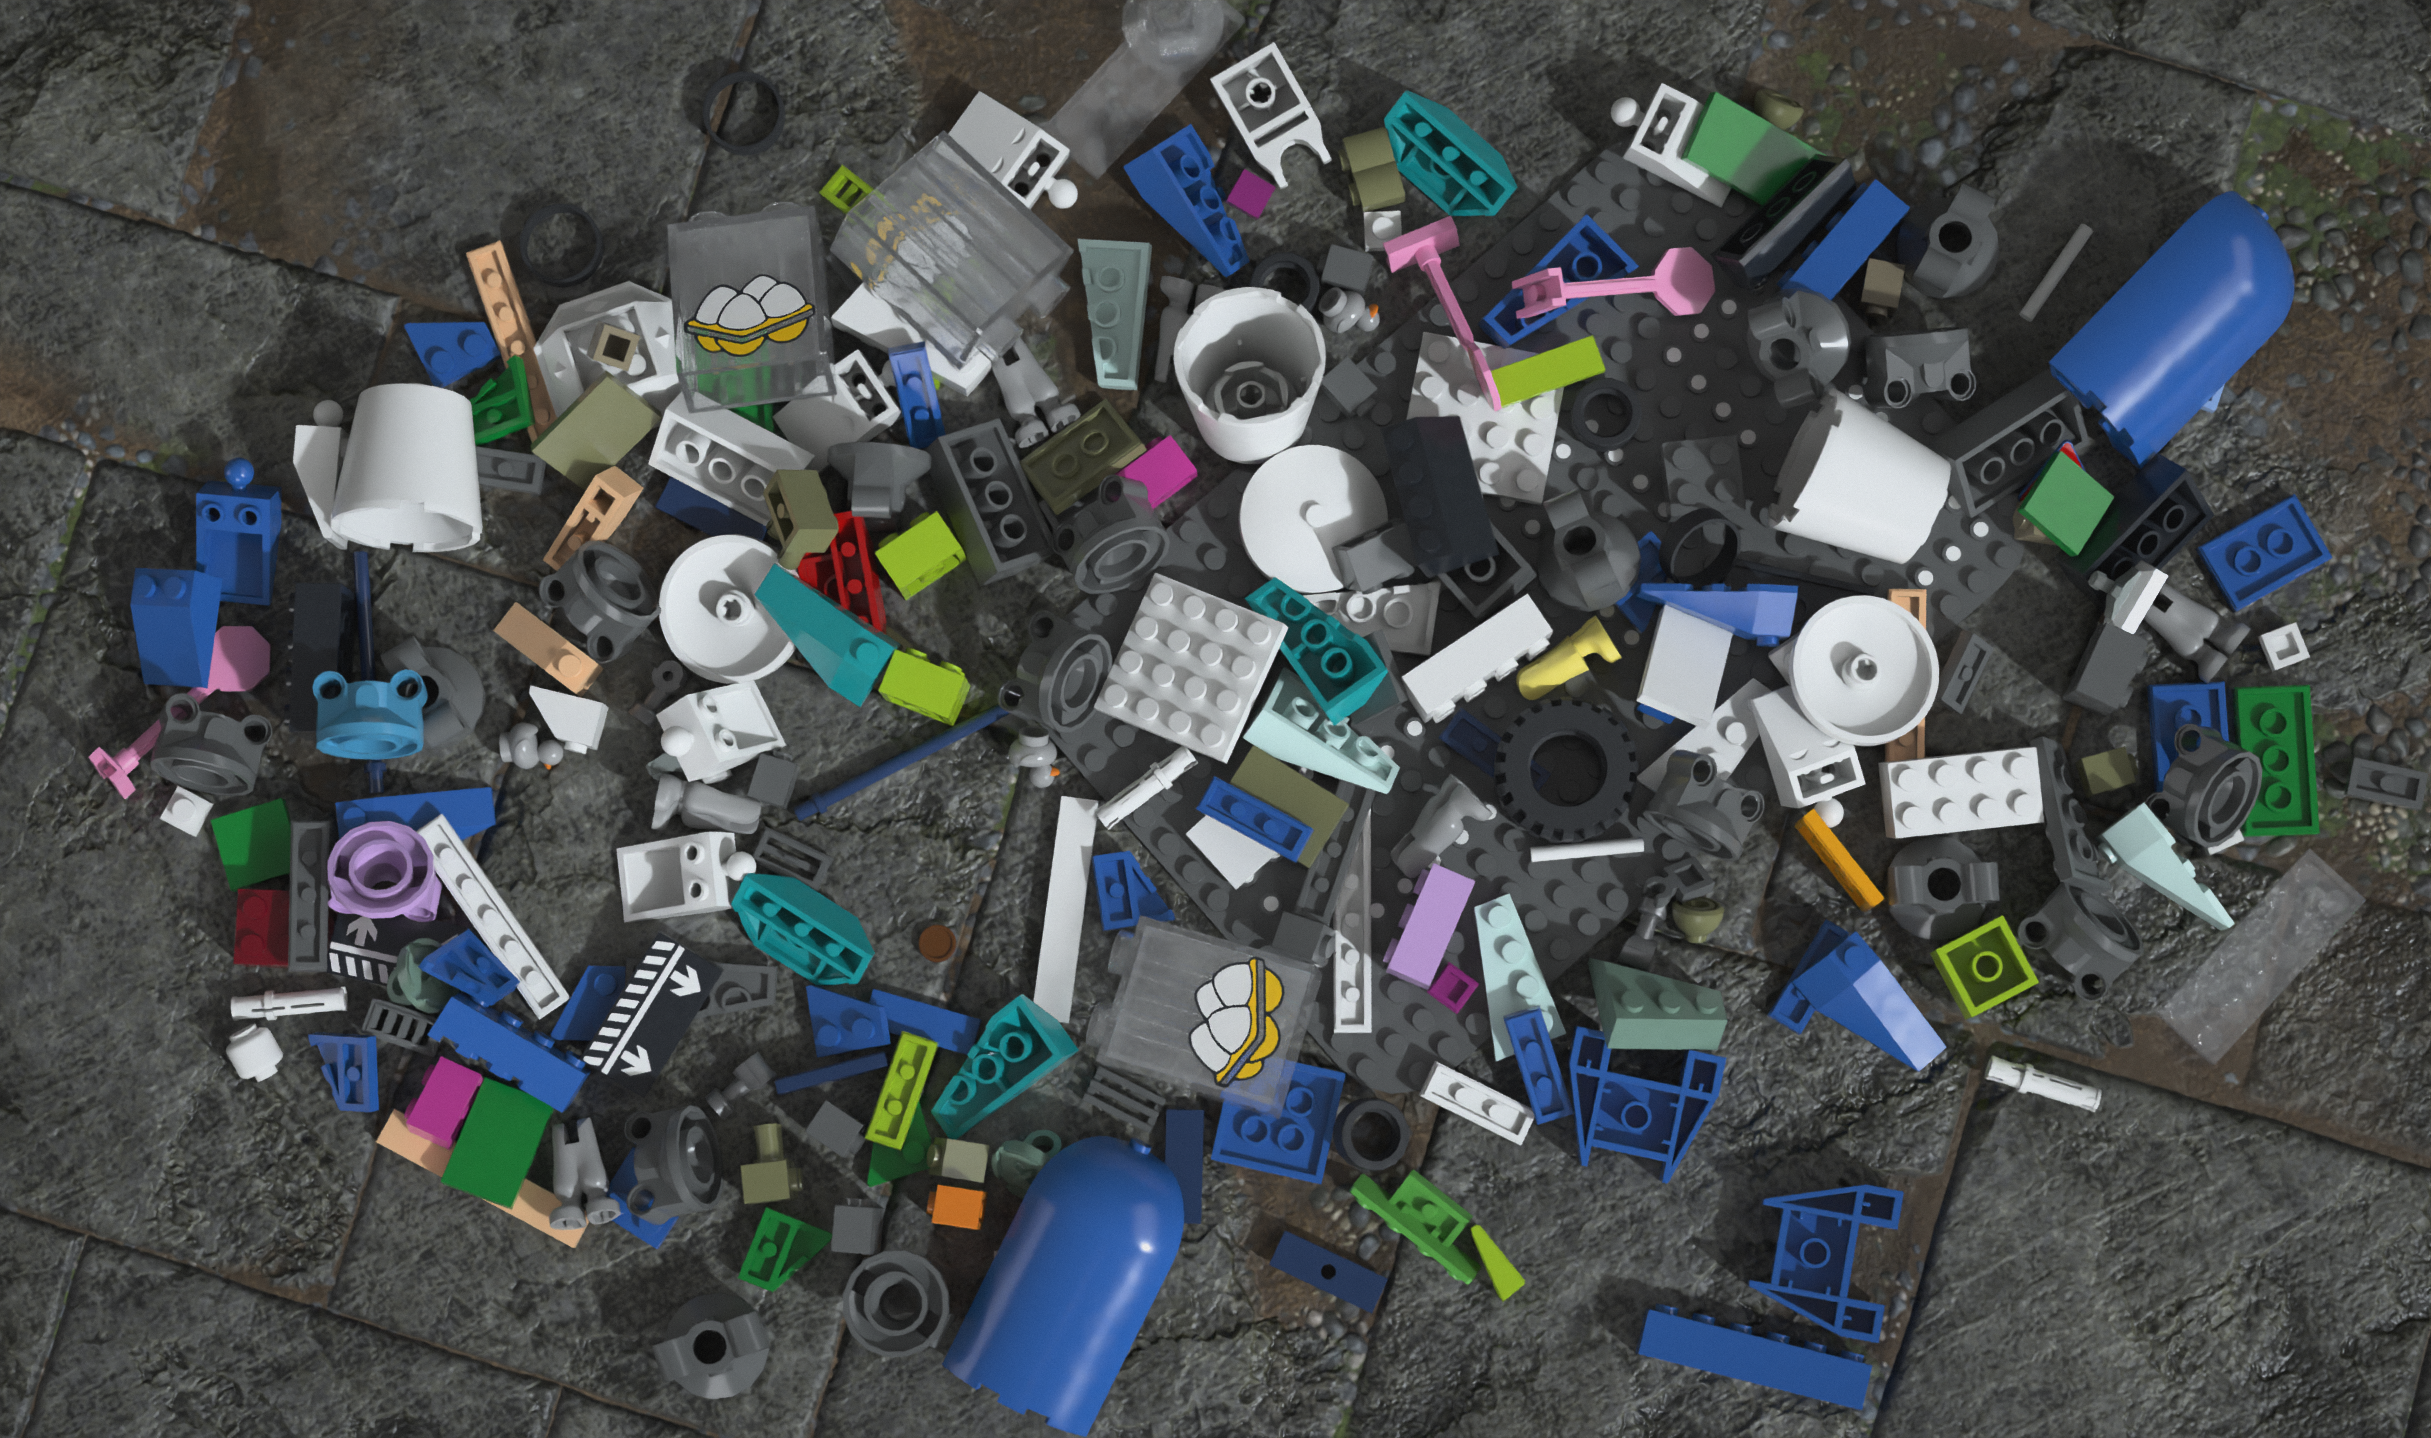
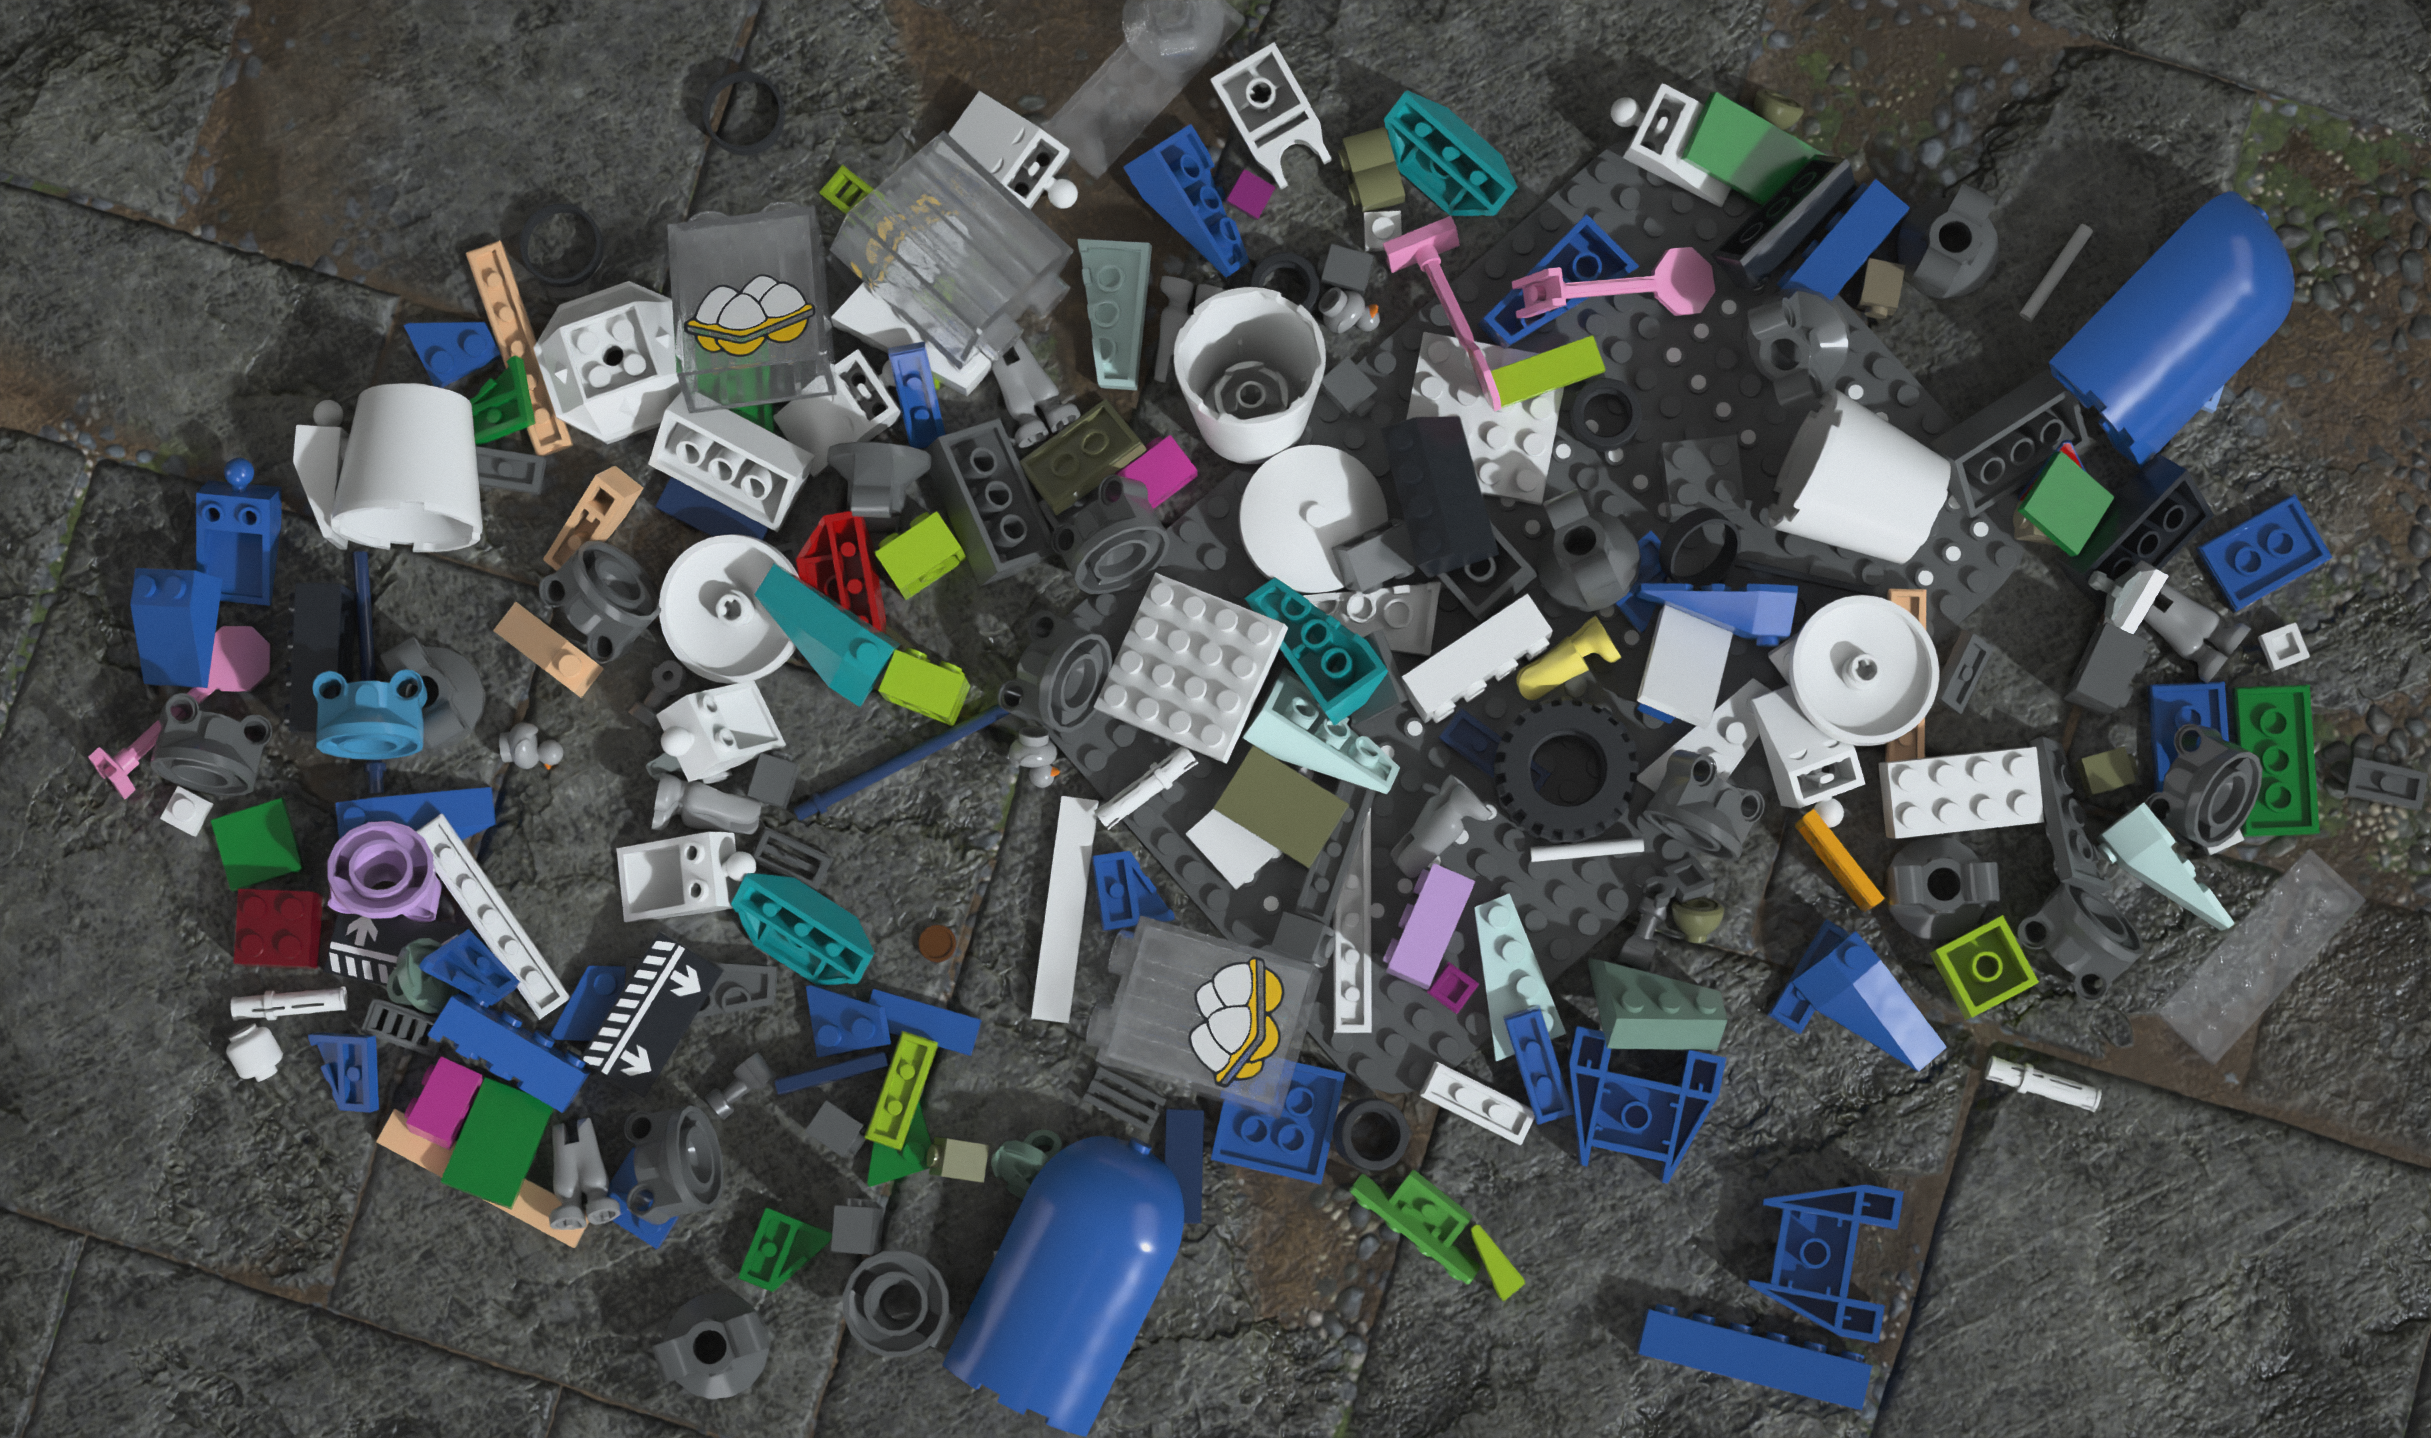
(308, 896): dark grey tile -> none
(571, 718): white slope -> none
(596, 430): olive tile -> none
(613, 345): dark tan brick -> none
(771, 1175): olive brick -> none
(799, 515): olive brick -> none
(957, 1207): orange brick -> none
(1011, 1055): teal wedge -> none
(1254, 819): blue tile -> none
(1350, 1282): dark blue tile -> none
(1918, 364): dark grey piece -> none

